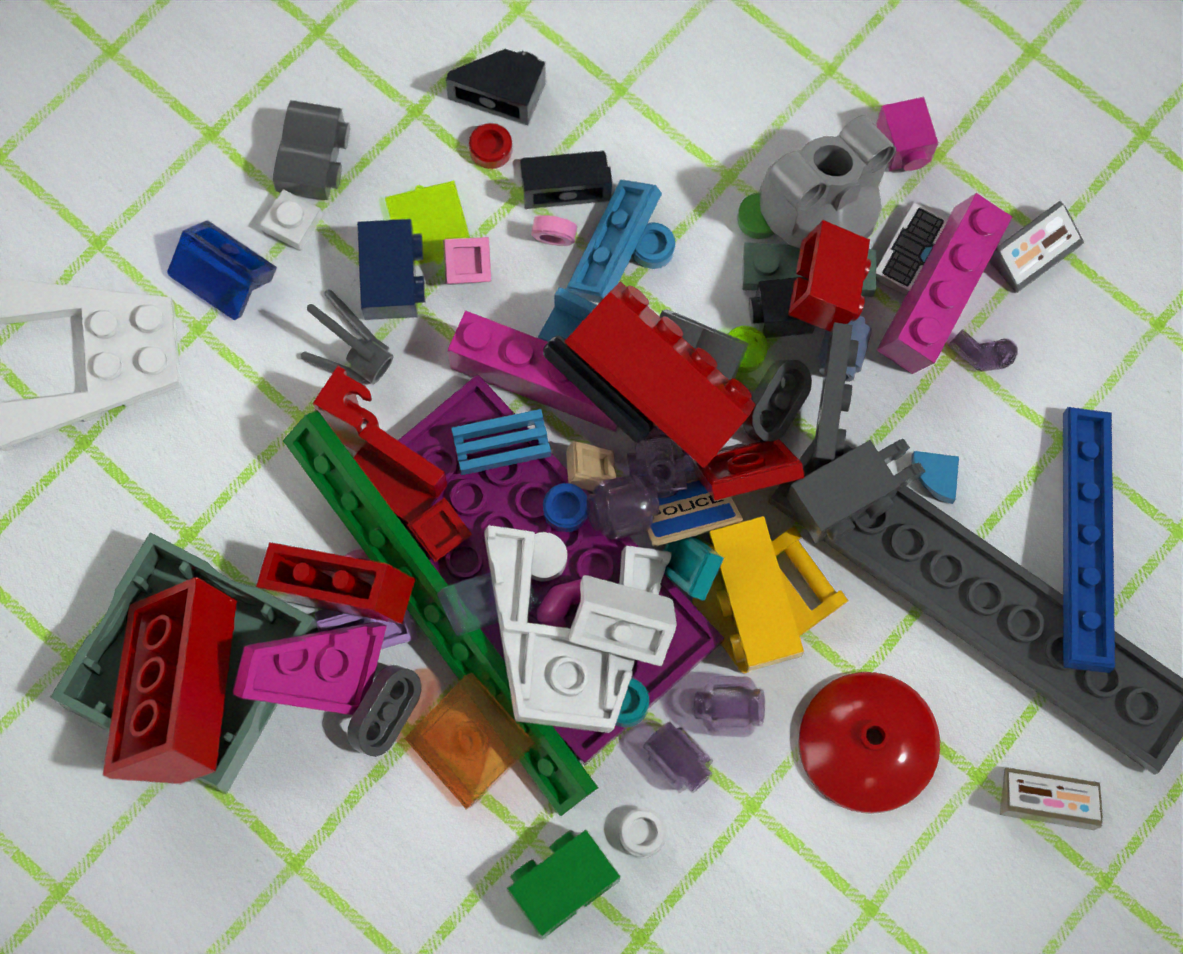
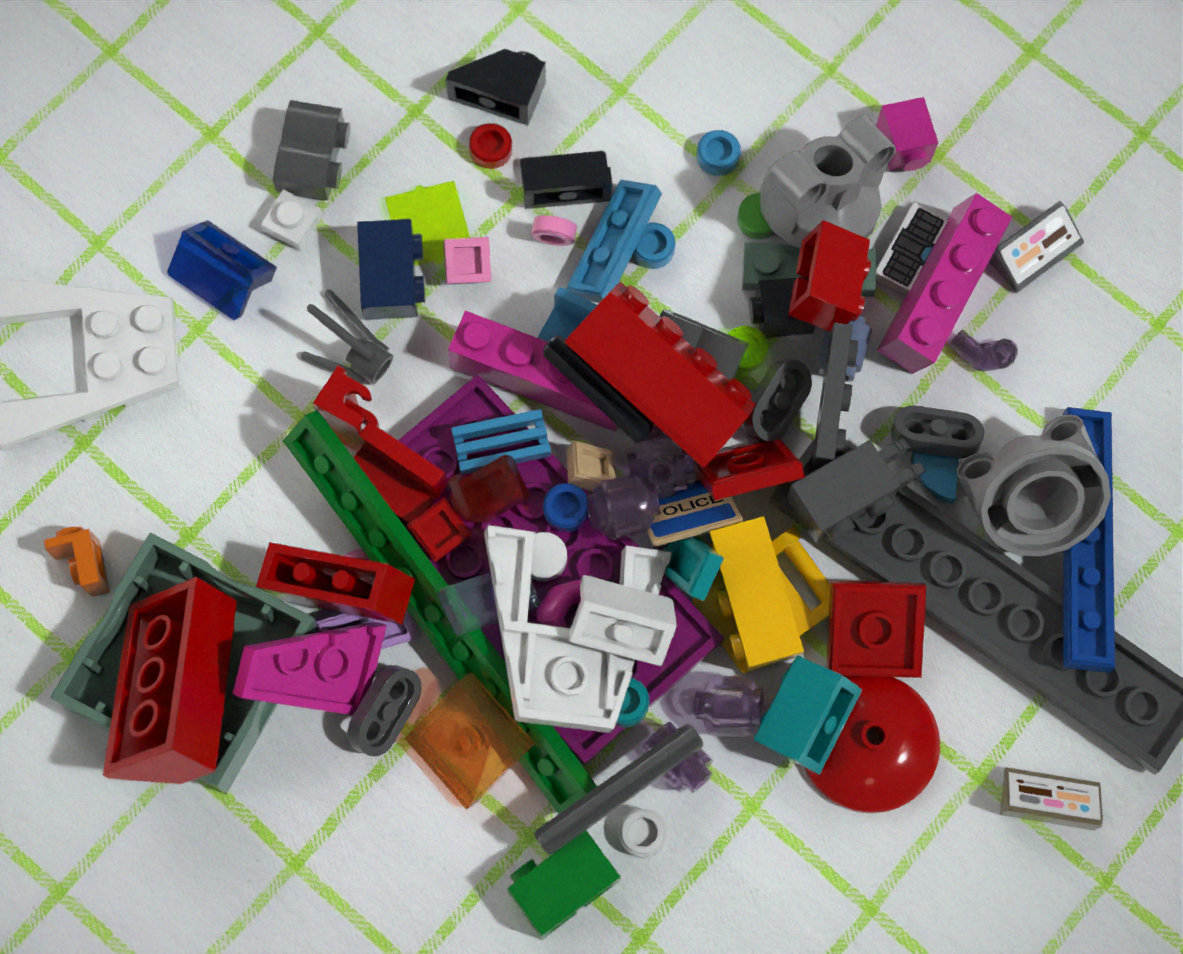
(88, 564): none -> orange bracket
(488, 490): none -> clear red bracket
(618, 789): none -> dark grey axle
(718, 152): none -> dark azure tile
(807, 714): none -> teal brick
(876, 628): none -> red plate
(938, 431): none -> dark grey plate
(1039, 489): none -> light grey piece

